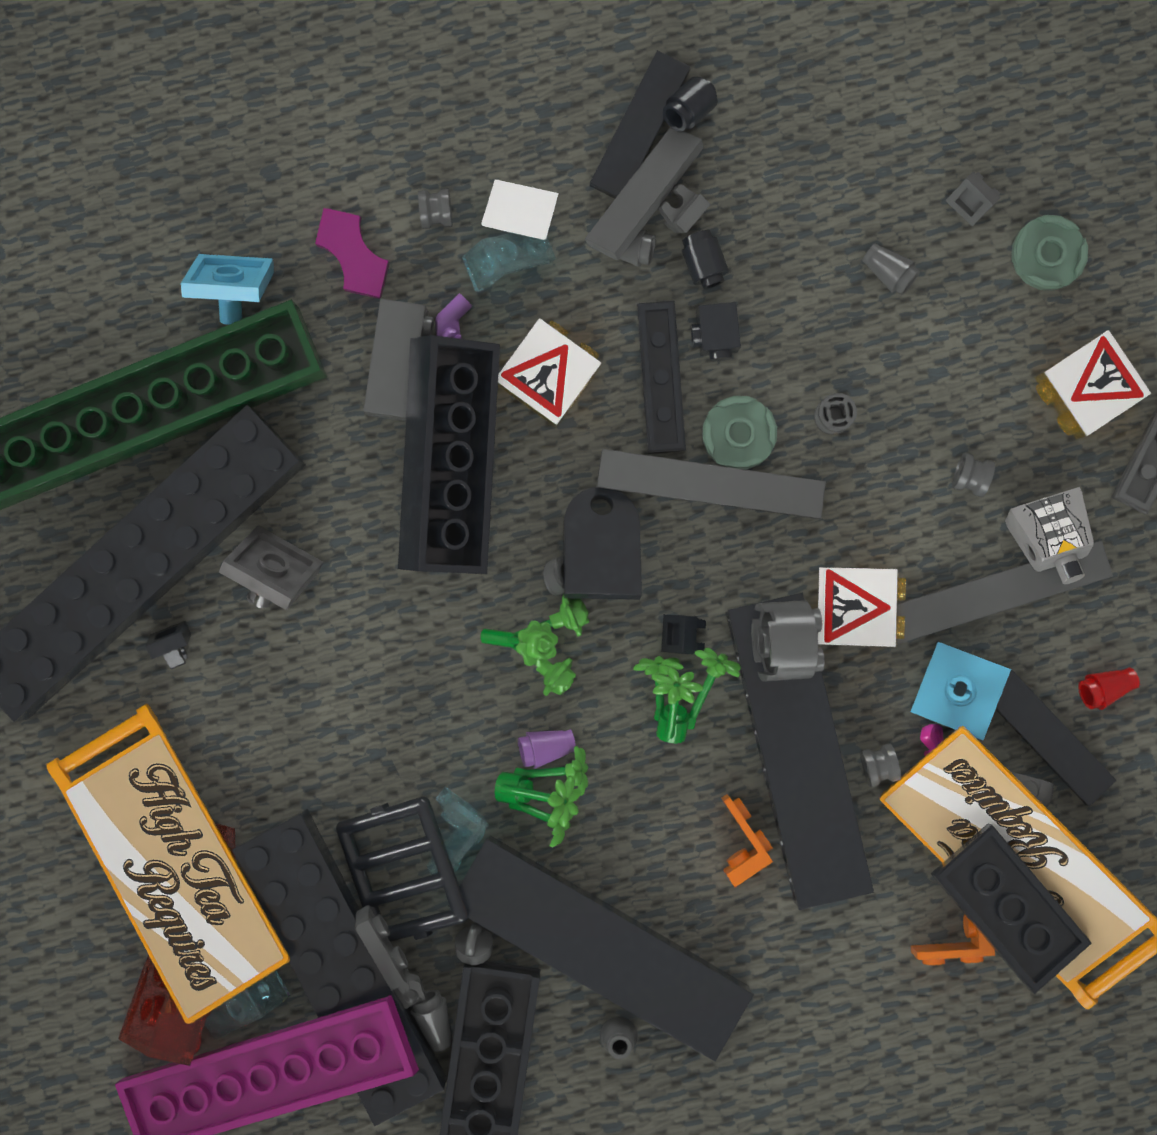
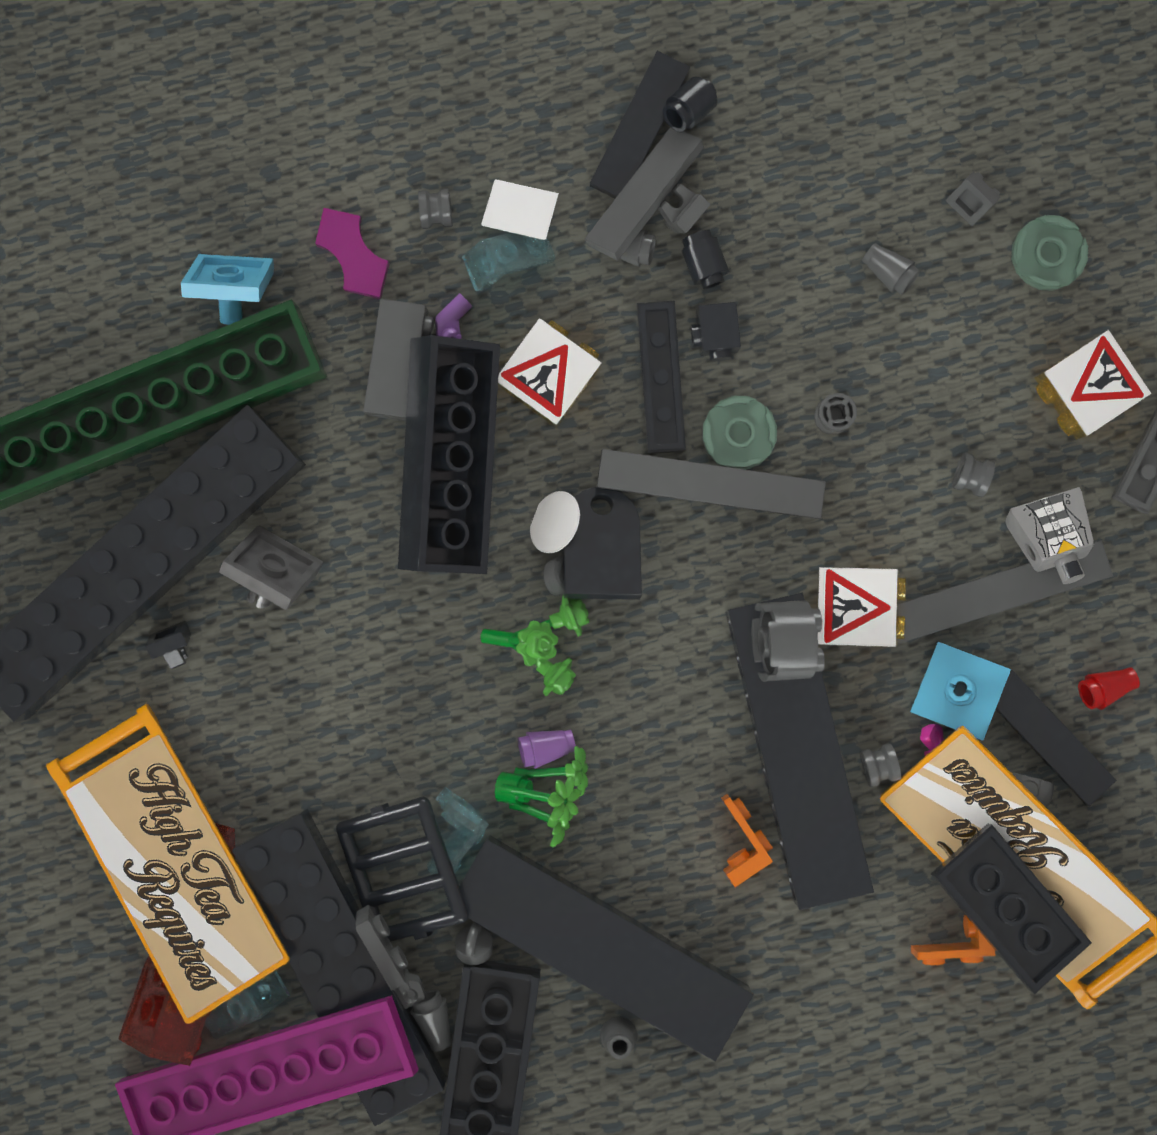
(555, 522): none -> white sticker
(673, 718): plant -> none
(680, 634): black tile -> none

